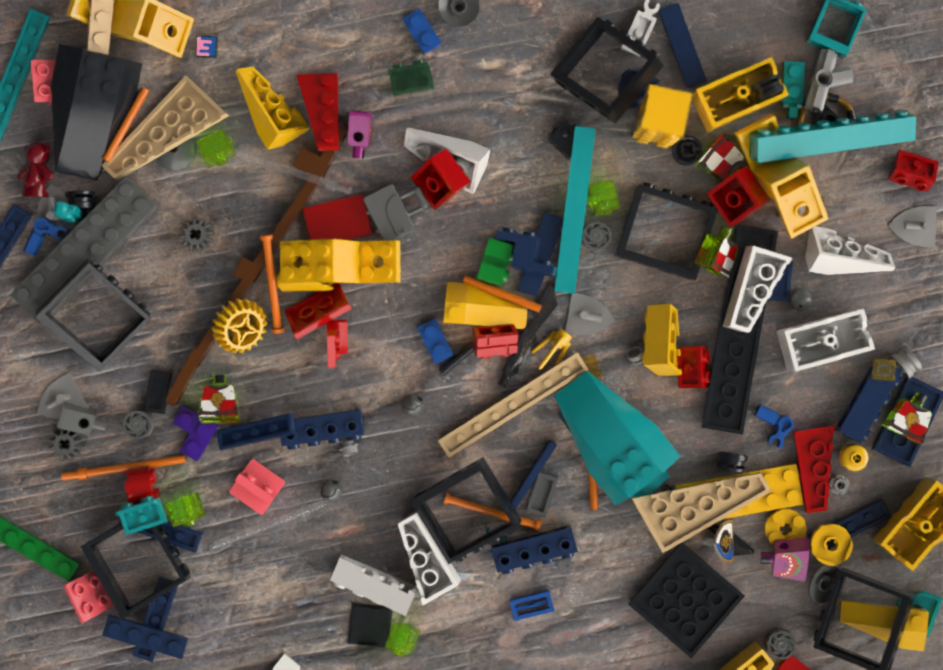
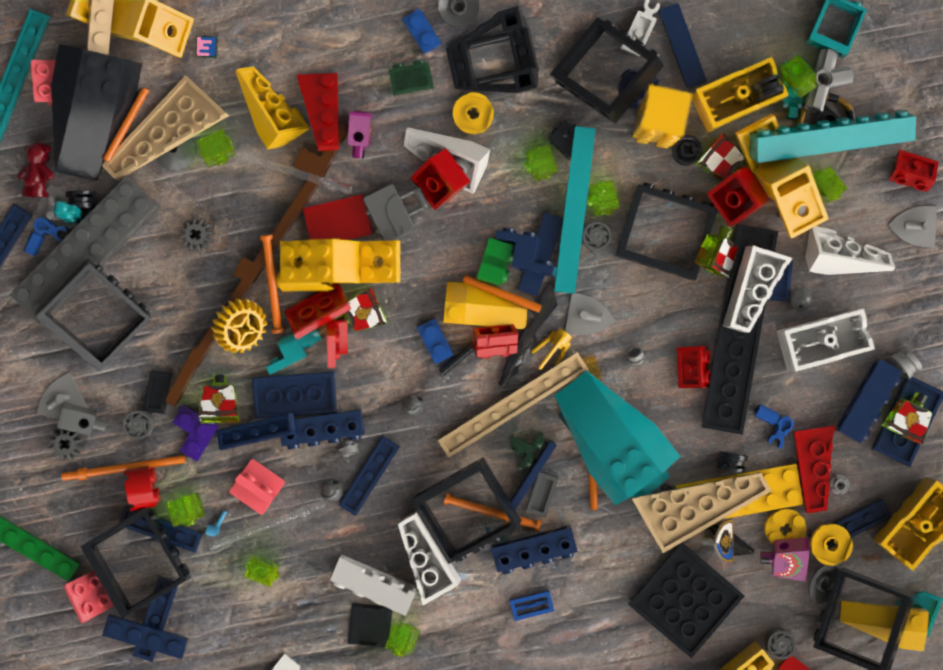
(142, 516): teal bracket -> none
(213, 530): none -> dark azure hand
(255, 572): none -> clear neon green head
(294, 349): none -> teal plate
(294, 394): none -> dark blue tile
(364, 311): none -> torso
(369, 475): none -> dark blue tile
(484, 109): none -> yellow plate
(520, 446): none -> clear green bracket
(522, 47): none -> black windscreen
(540, 163): none -> clear neon green head
(660, 340): yellow wedge -> none
(798, 76): none -> clear neon green head
(837, 187): none -> clear neon green head
(846, 457): yellow head -> none
(883, 369): clear yellow tile -> none

